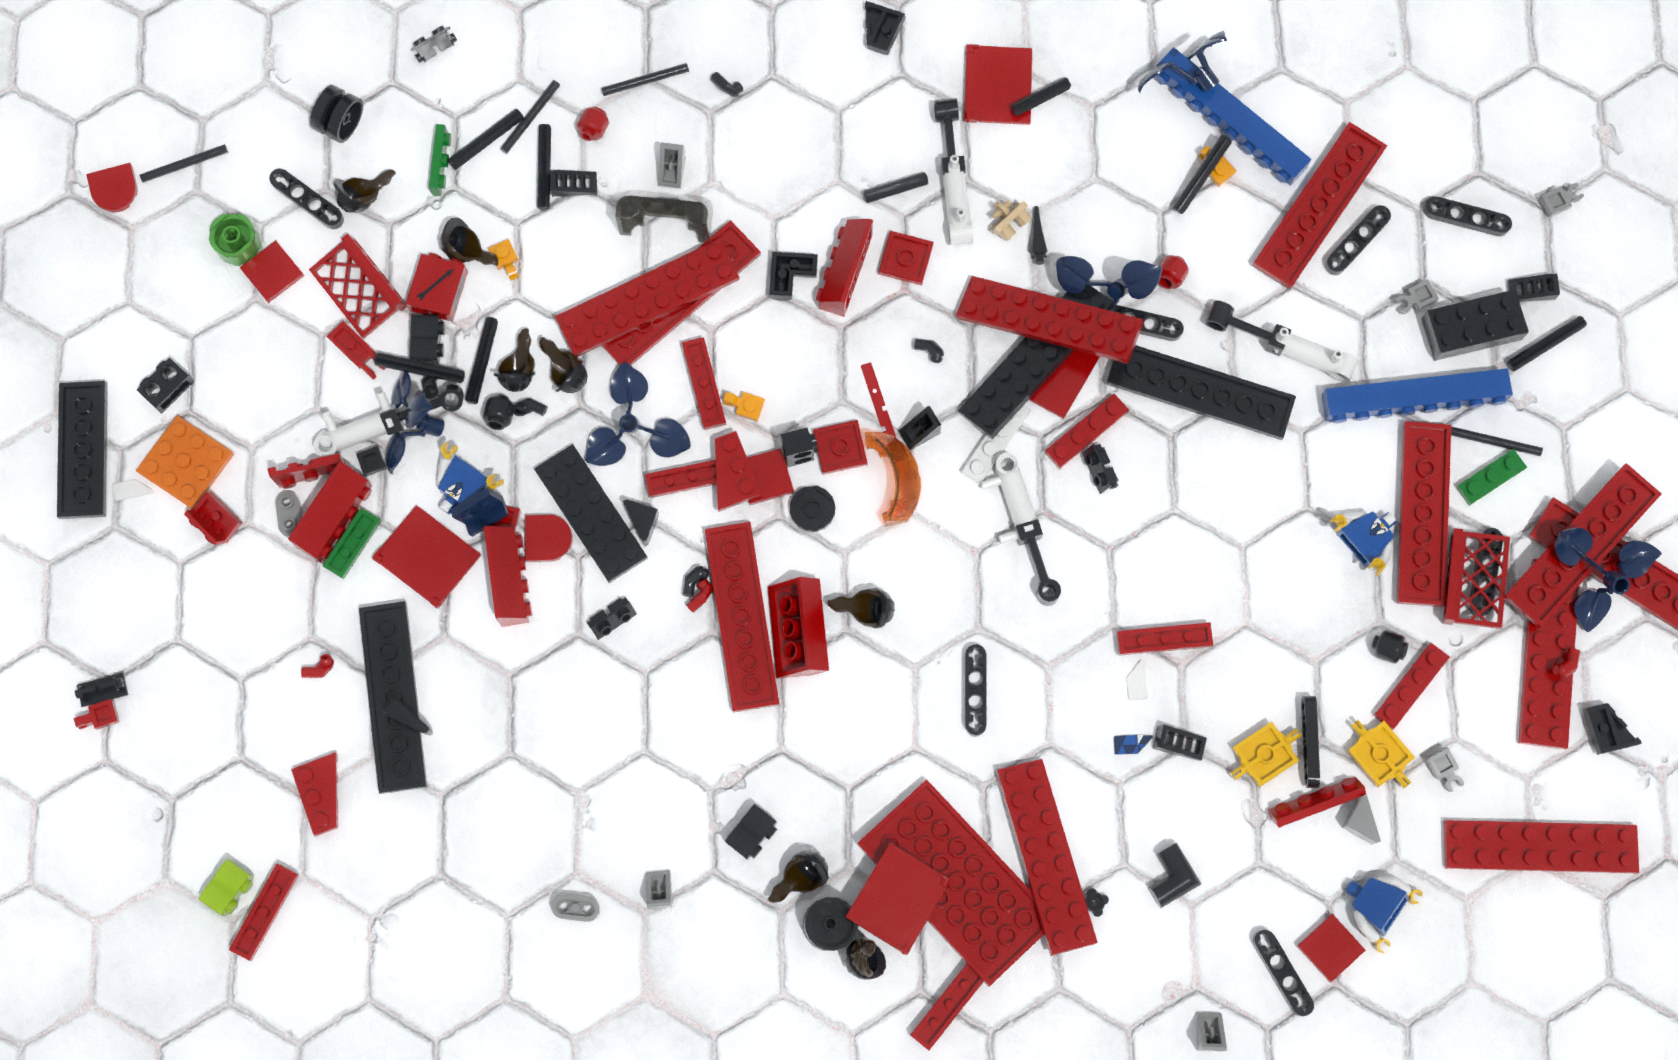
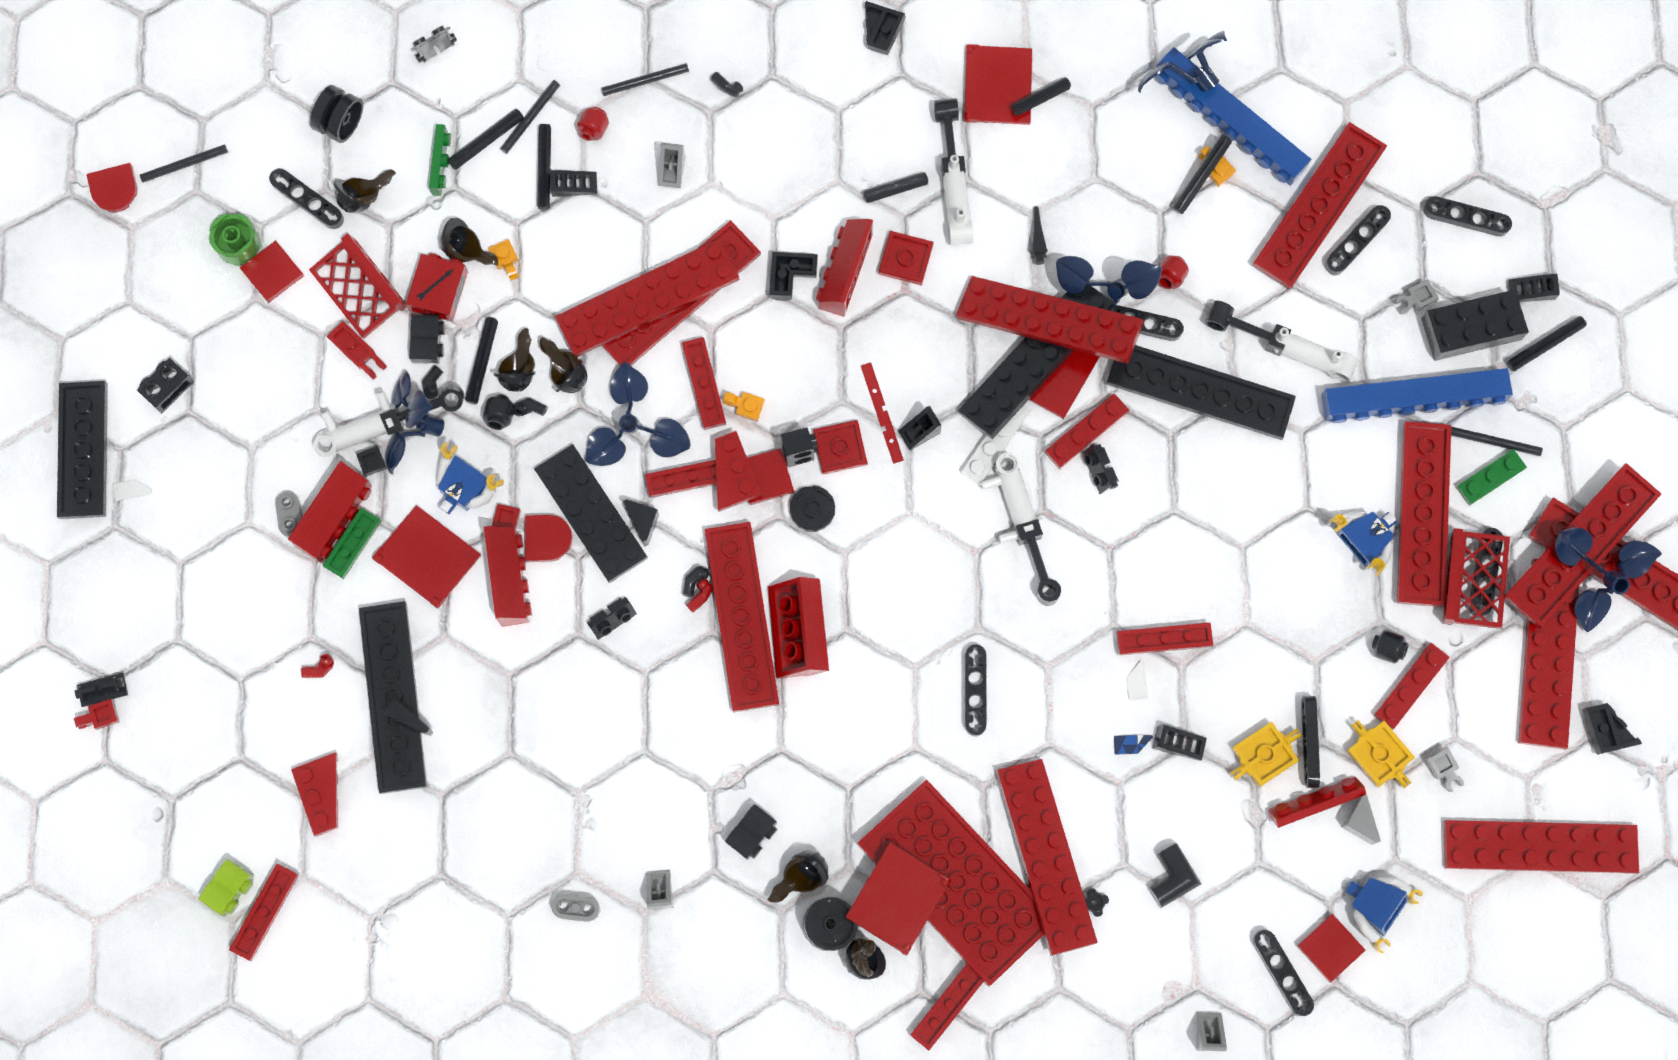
(185, 462): orange plate -> none
(213, 519): red bracket -> none
(296, 472): red wing -> none
(419, 368): black axle -> none
(480, 511): dark blue bracket -> none
(637, 204): clear smoke windscreen -> none
(868, 606): piece -> none
(905, 473): clear orange windscreen -> none
(932, 348): black arm -> none
(1016, 213): tan hips -> none
(1559, 200): light grey plate -> none
(1569, 666): red arm -> none

